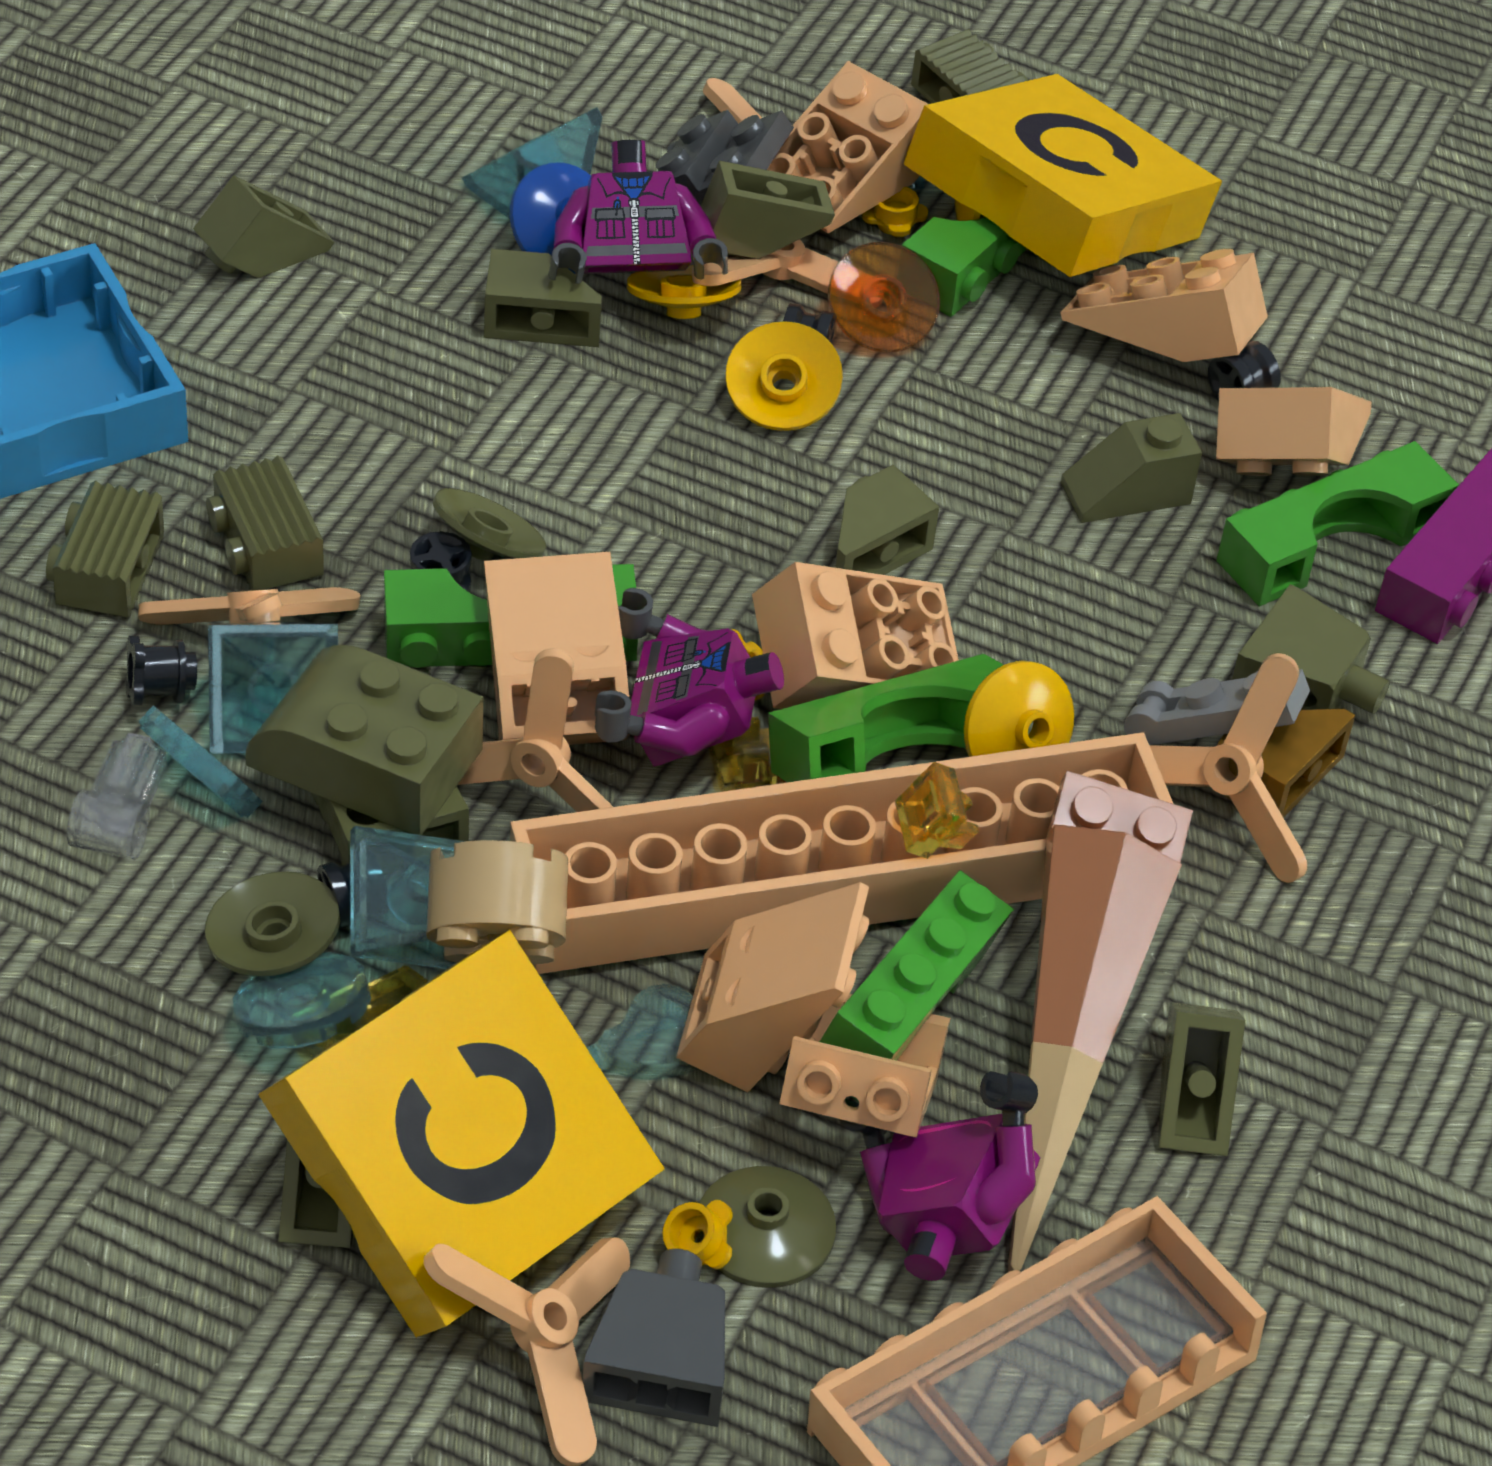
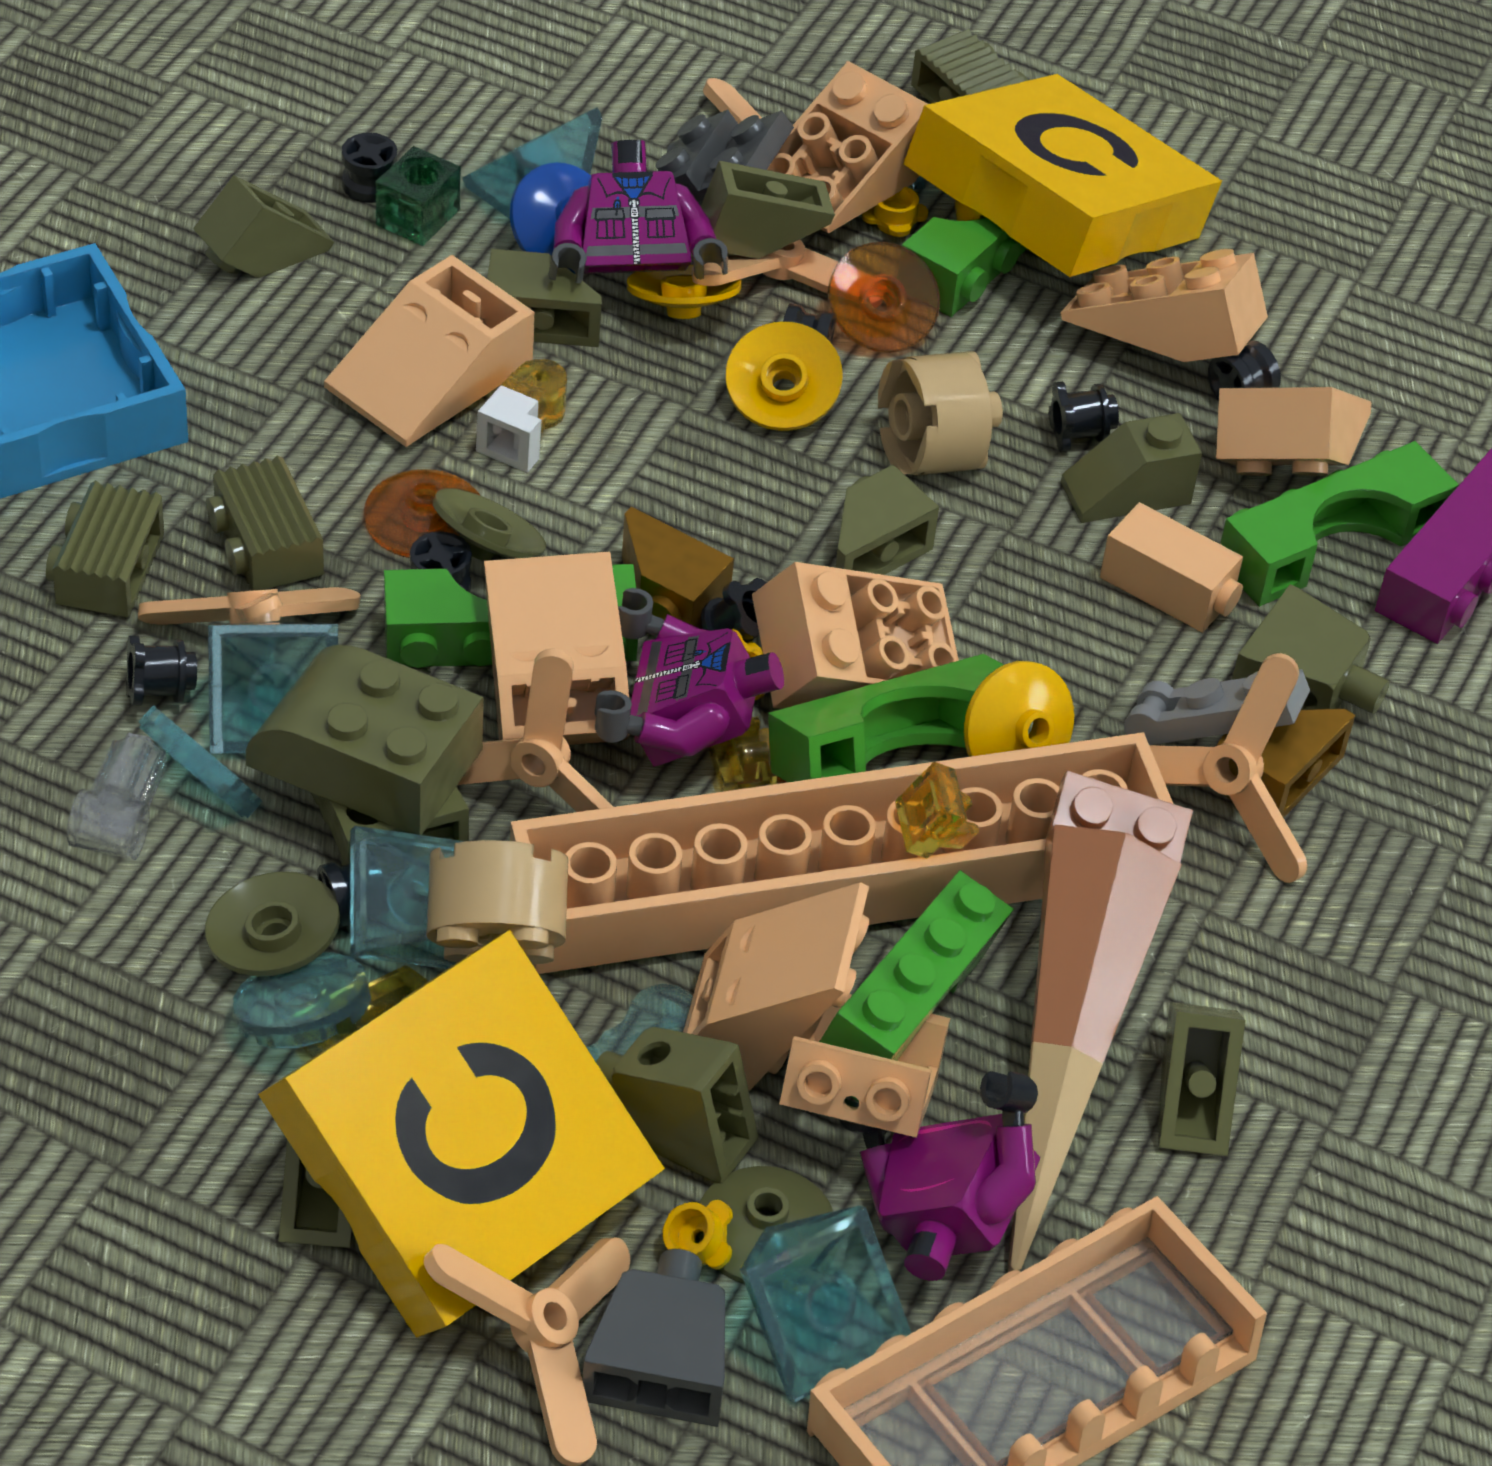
(365, 161): none -> black wheel
(403, 508): none -> clear orange dish
(418, 195): none -> clear green brick
(434, 351): none -> light nougat slope
(520, 411): none -> white leg
(673, 567): none -> pearl gold slope
(686, 1098): none -> olive torso
(733, 610): none -> black brick
(822, 1295): none -> clear light blue slope
(937, 413): none -> tan brick
(1081, 414): none -> black brick
(1172, 567): none -> light nougat brick

